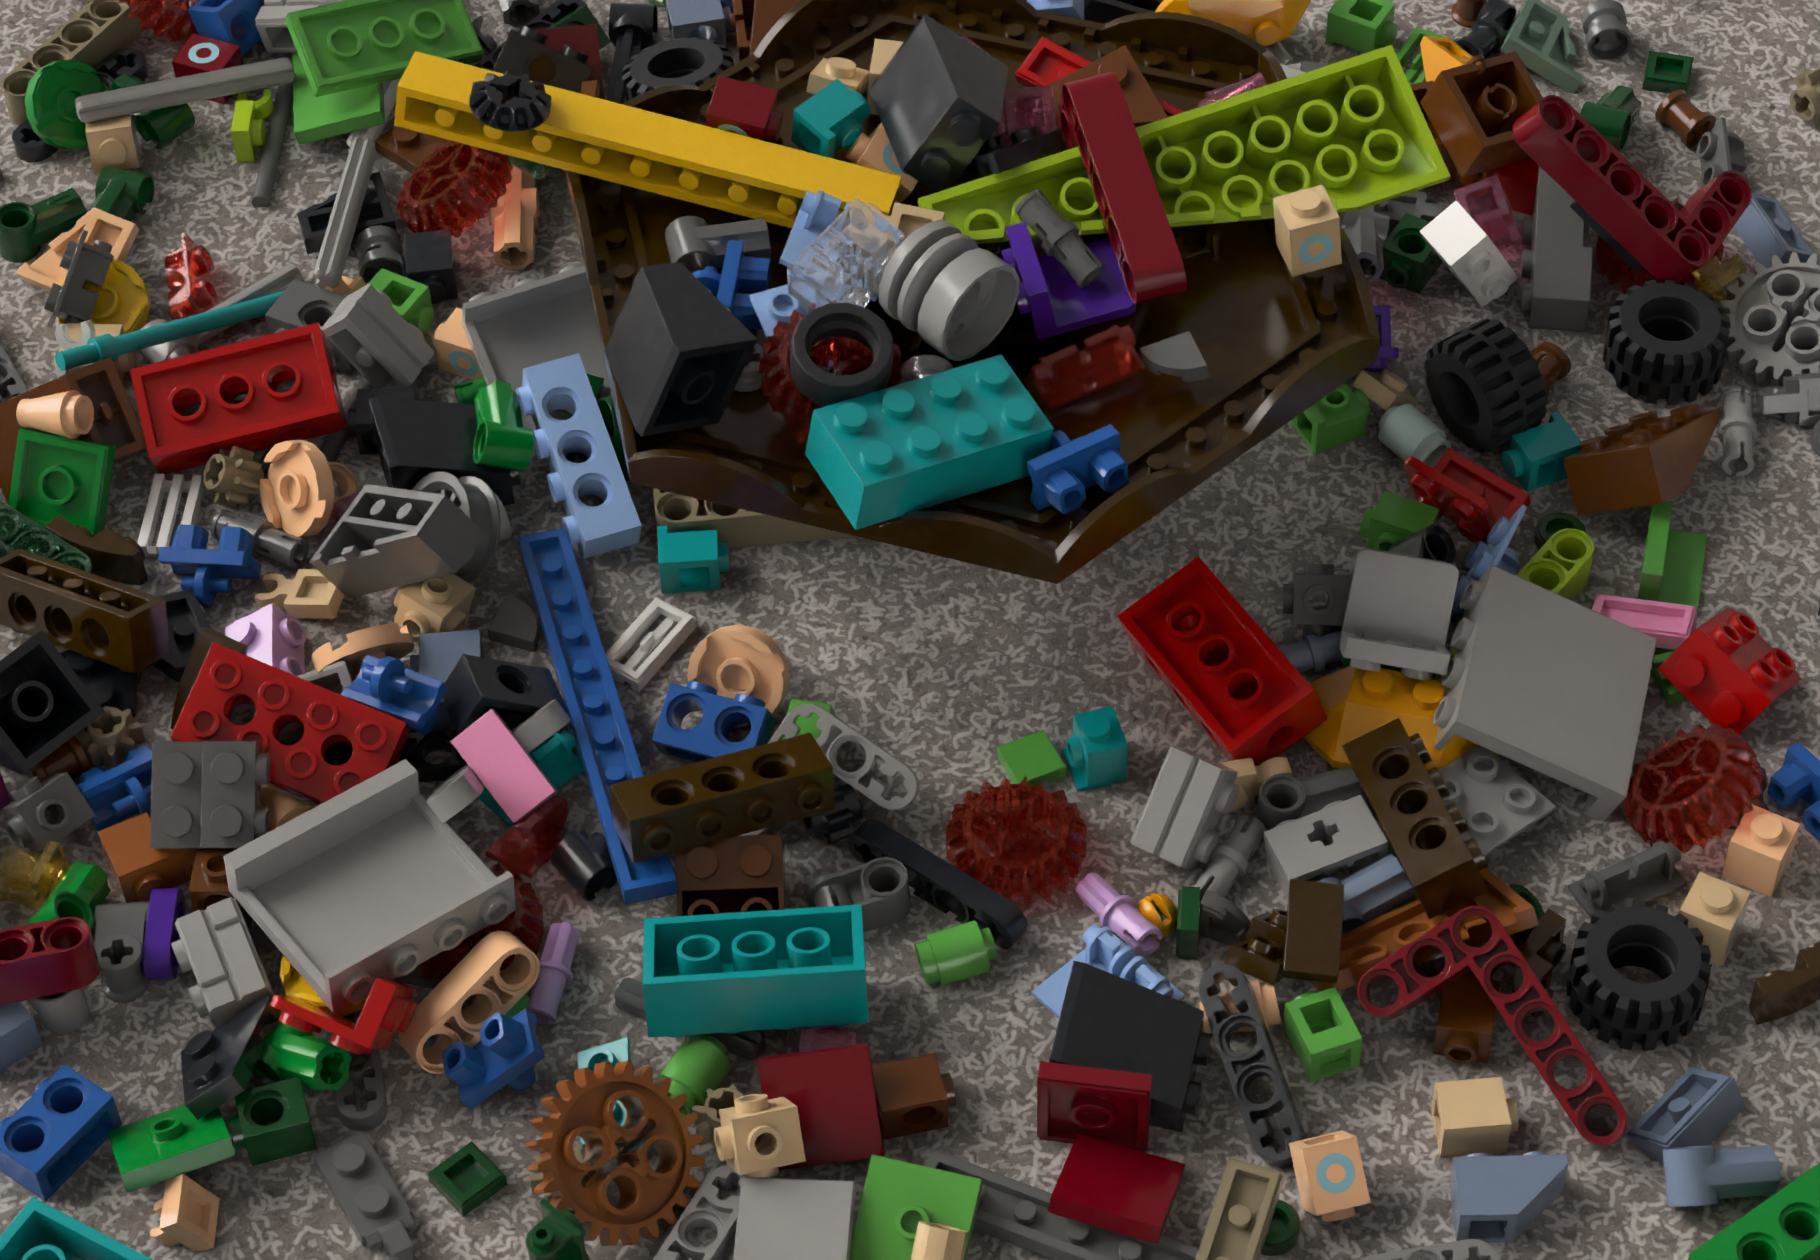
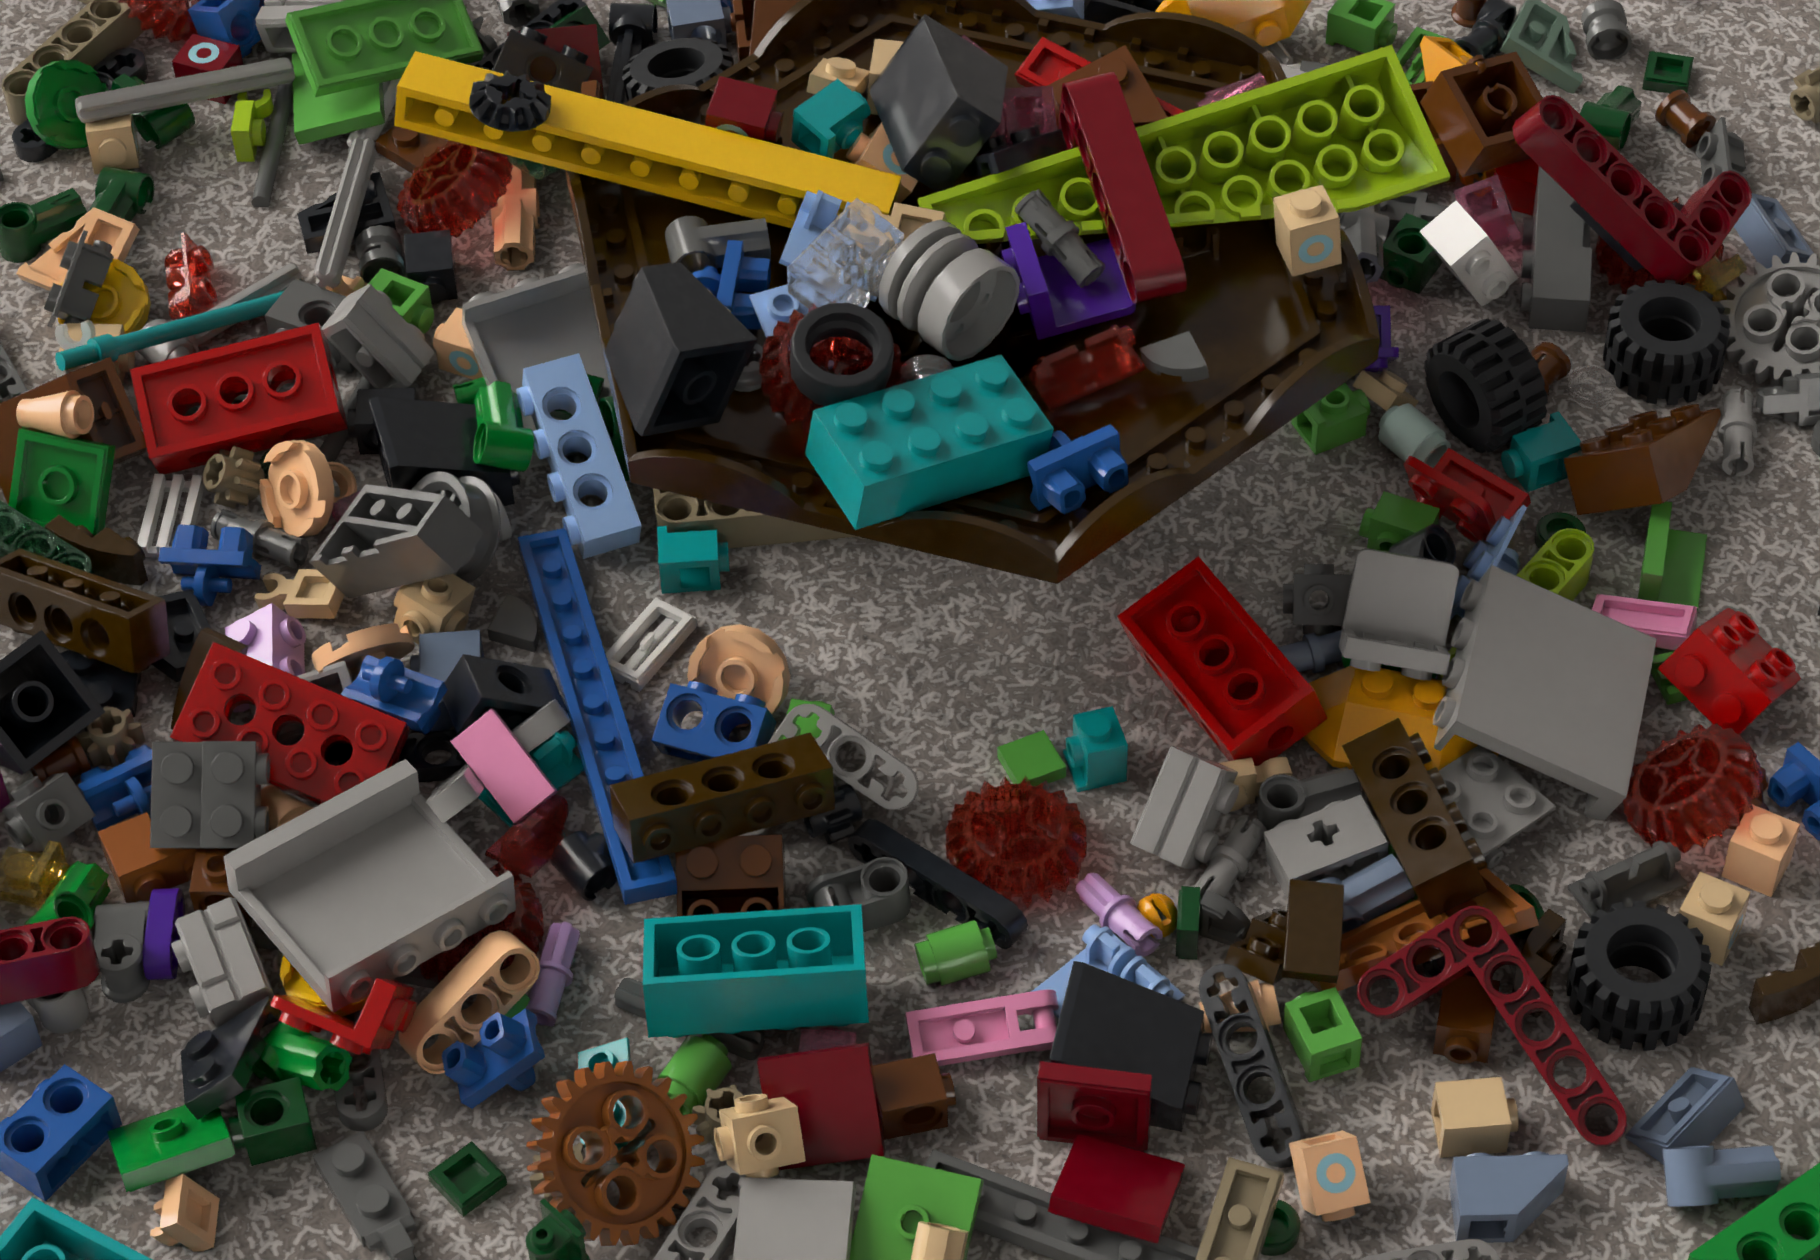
(983, 1027): none -> bright pink plate

